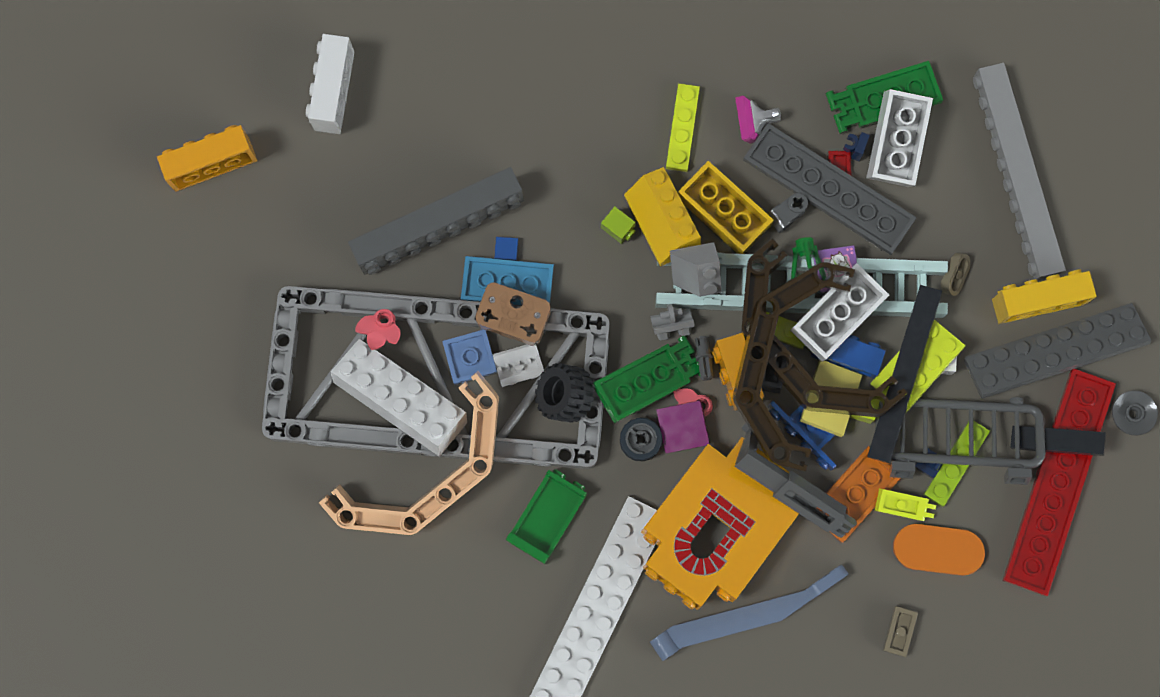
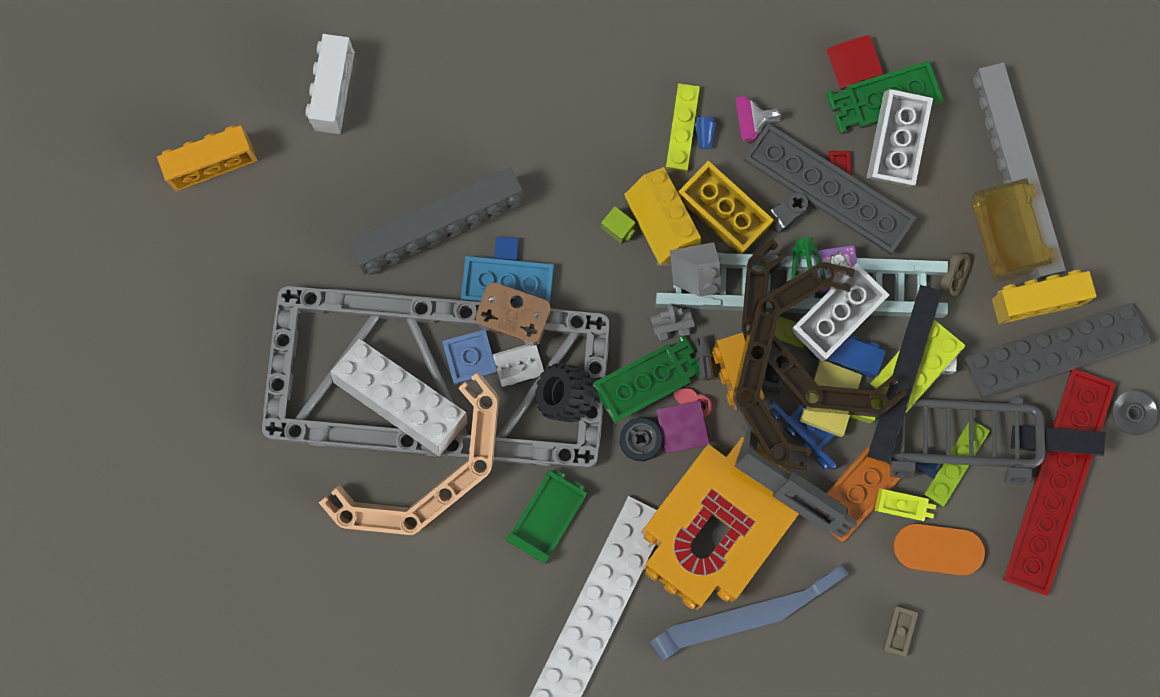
(379, 332): coral plate -> none
(705, 131): none -> blue cone
(854, 61): none -> red slope
(859, 145): dark blue tile -> none
(1010, 230): none -> clear yellow windscreen

